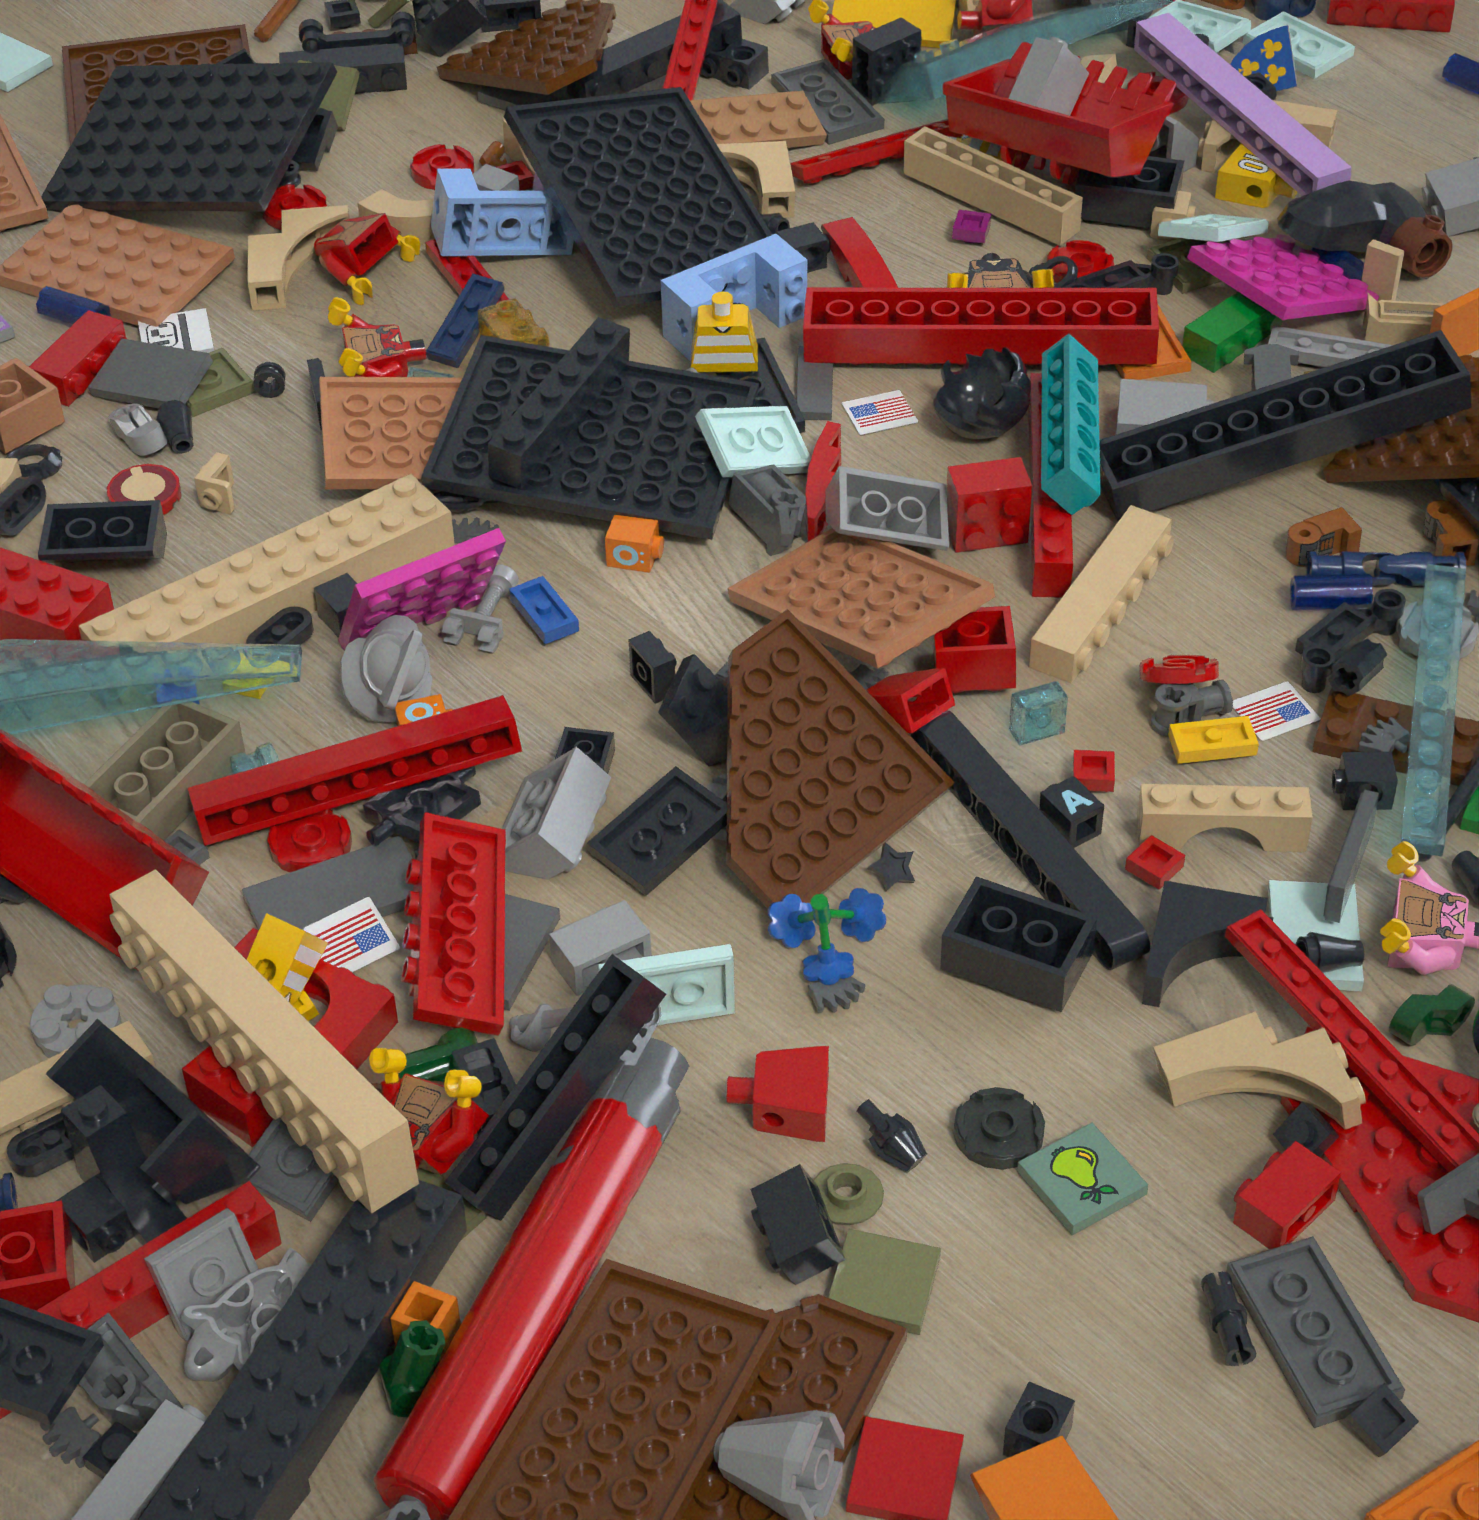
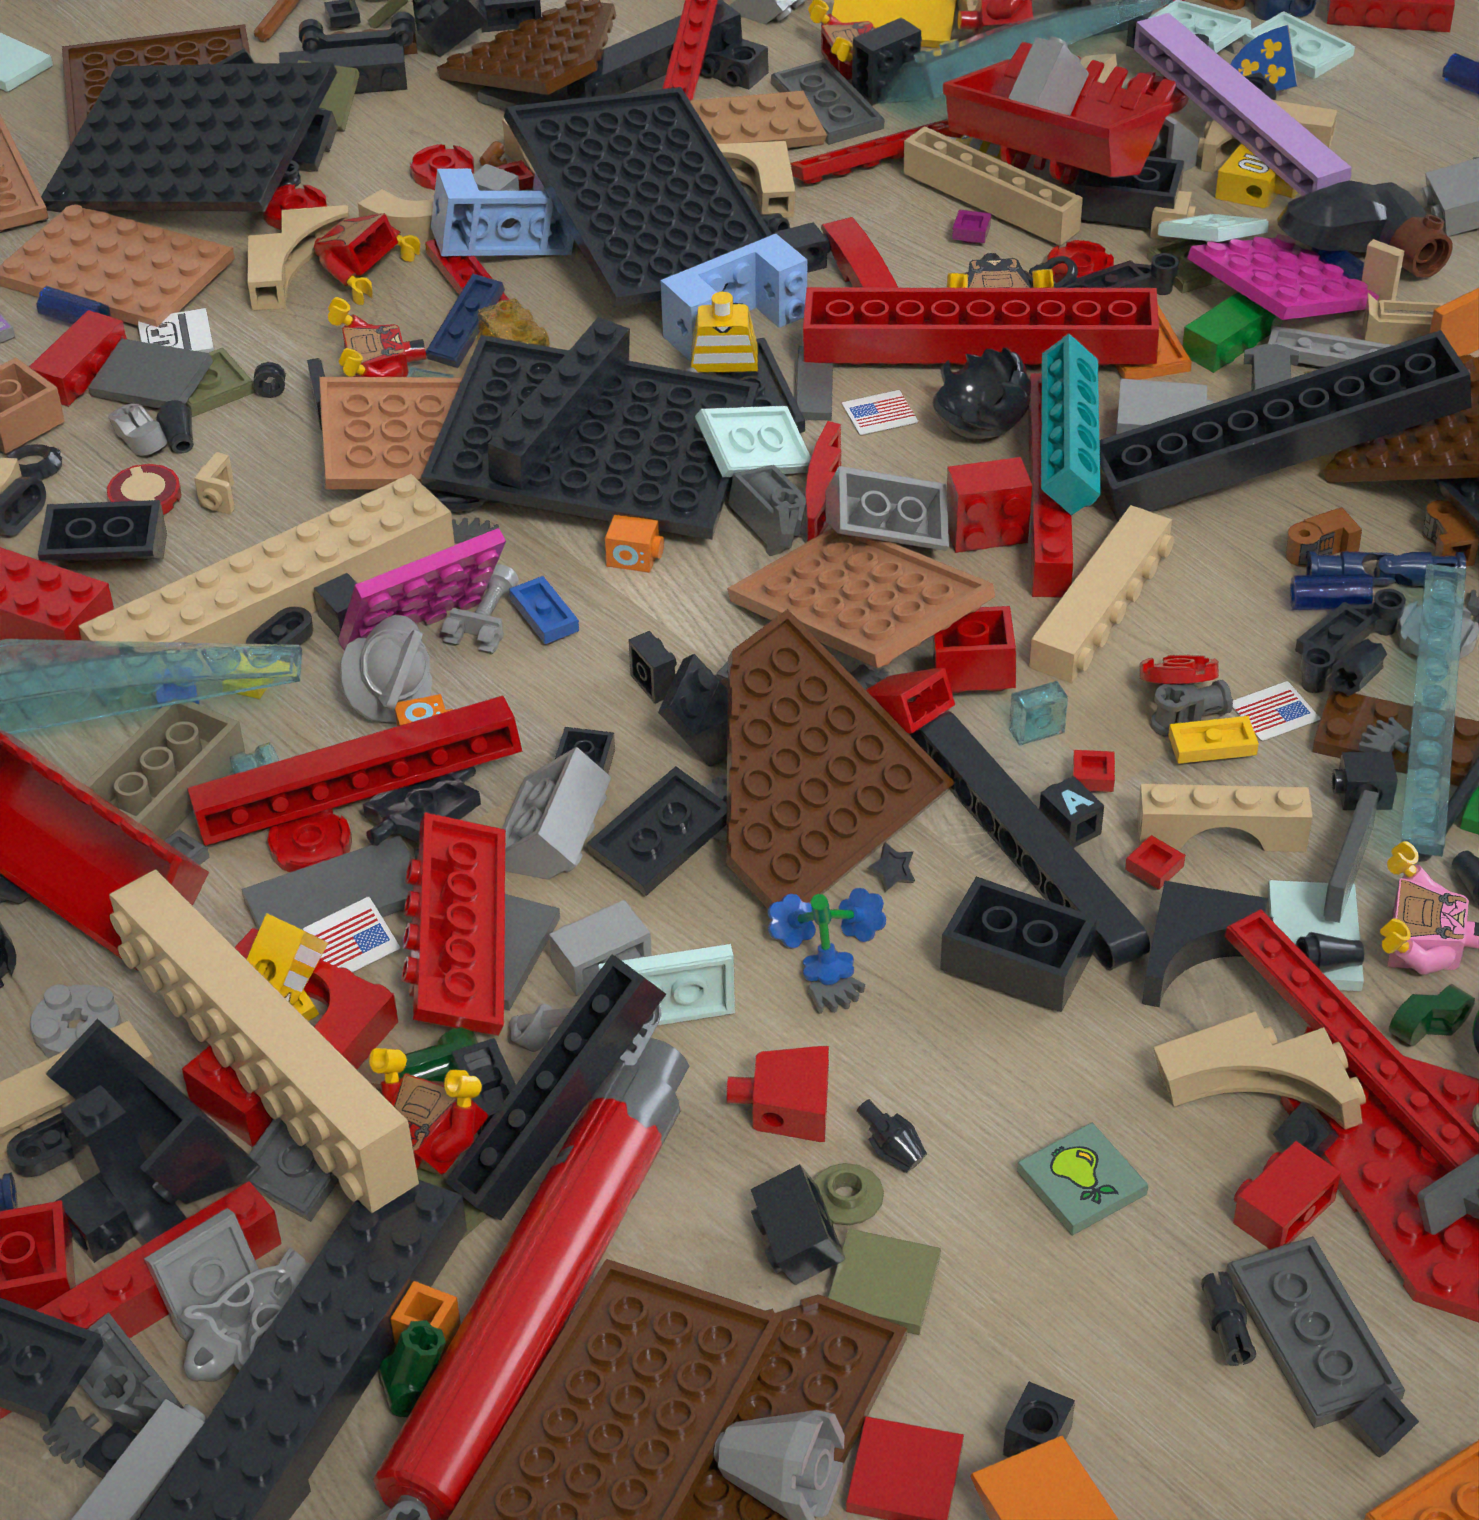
(998, 1128): pearl dark grey tile -> none

